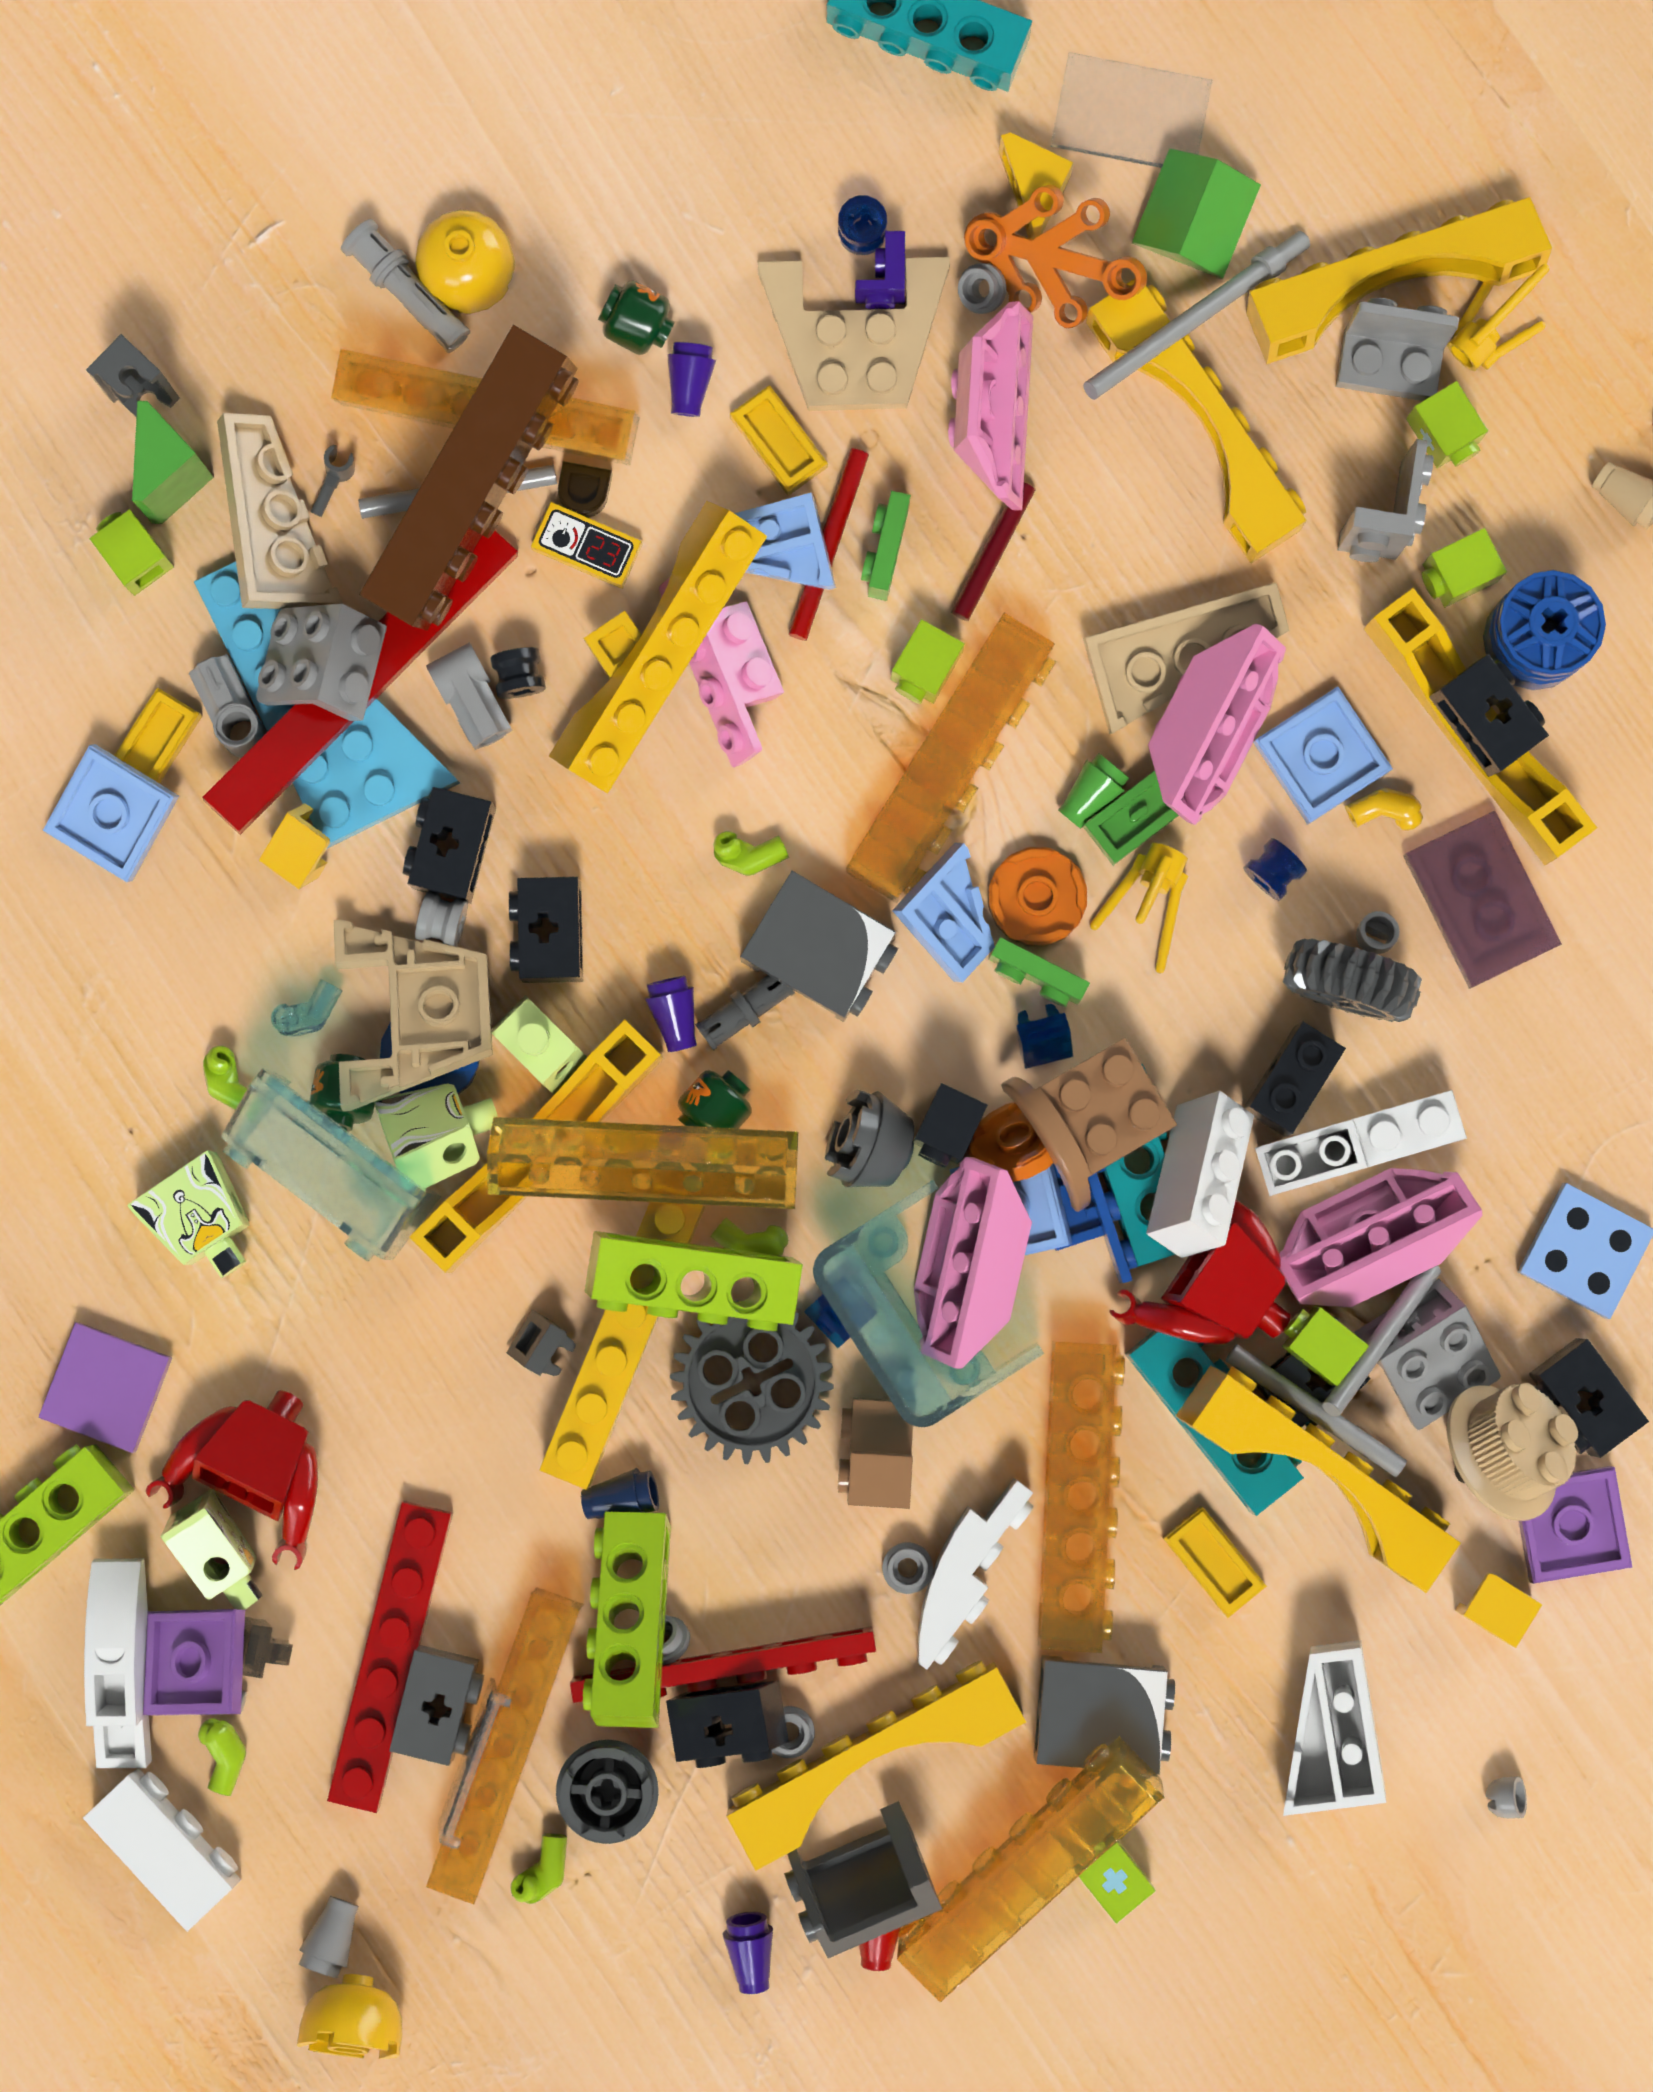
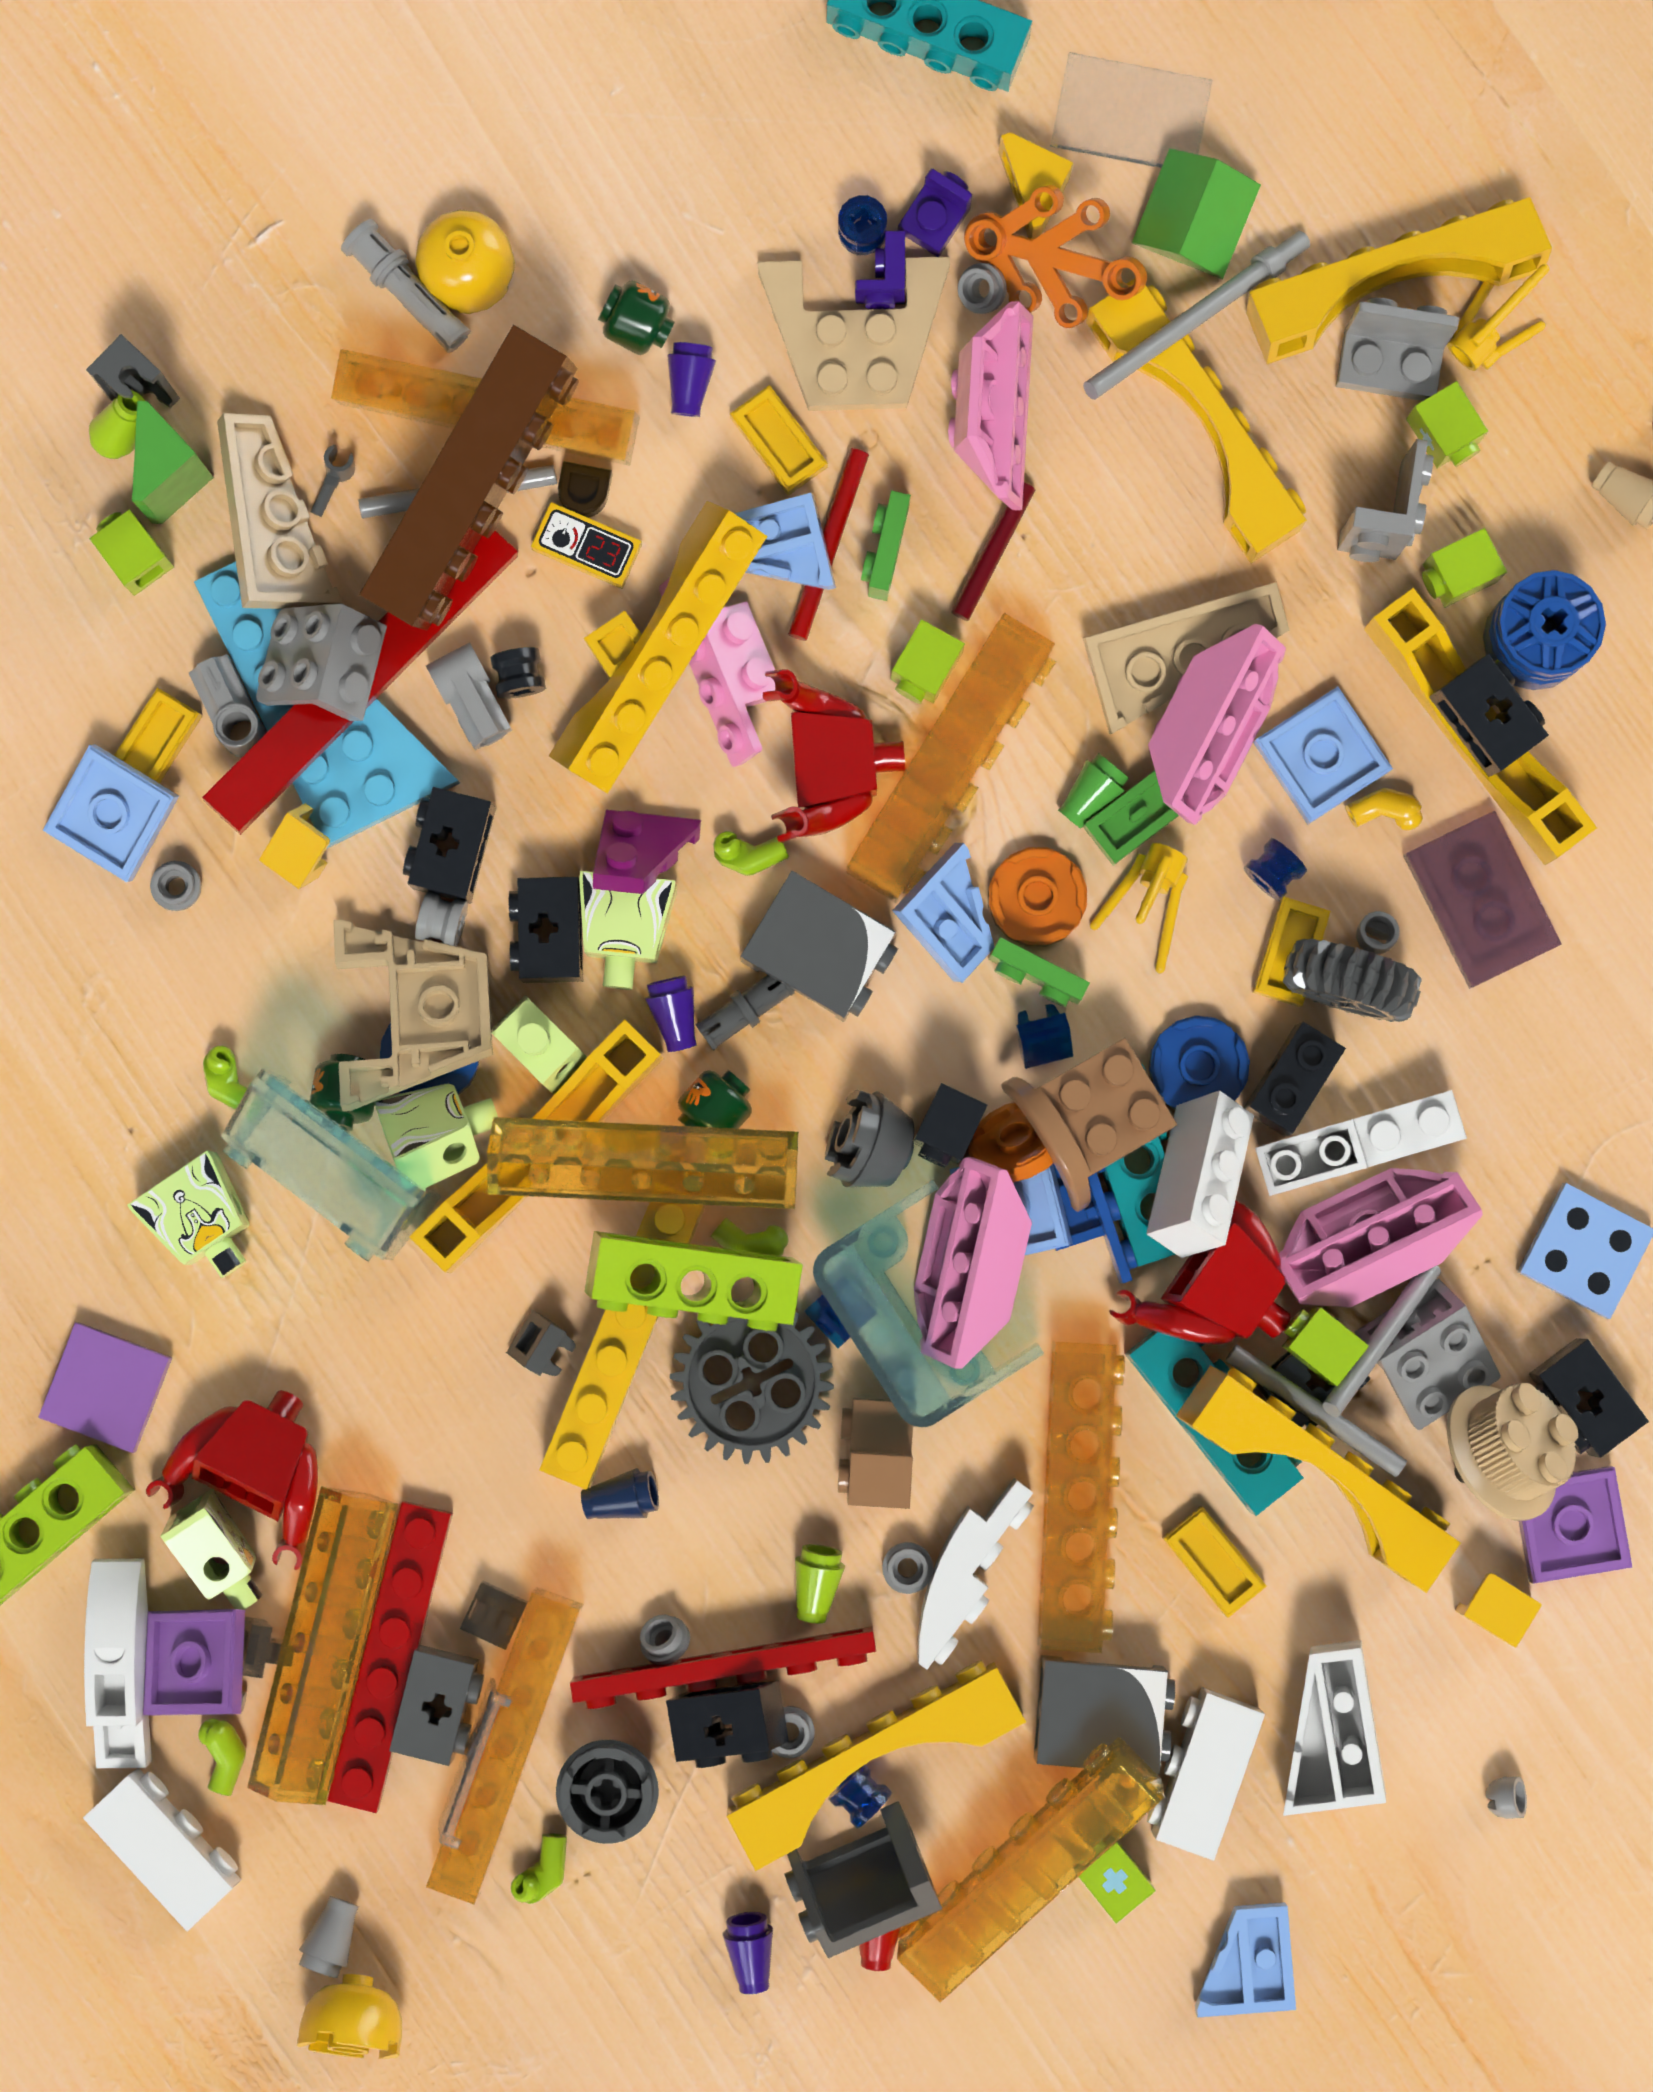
(114, 428): none -> lime cone
(162, 878): none -> light grey plate
(307, 1016): clear light blue arm -> none
(322, 1646): none -> clear yellow brick
(494, 1615): none -> clear smoke tile
(624, 927): none -> yellowish green torso
(636, 1699): lime brick -> none
(639, 848): none -> magenta wing
(817, 1581): none -> lime cone
(831, 758): none -> red torso
(860, 1796): none -> clear blue wheel
(937, 211): none -> dark purple bracket
(1197, 1060): none -> blue tile
(1205, 1772): none -> white brick
(1251, 1964): none -> light blue wing
(1292, 923): none -> yellow tile

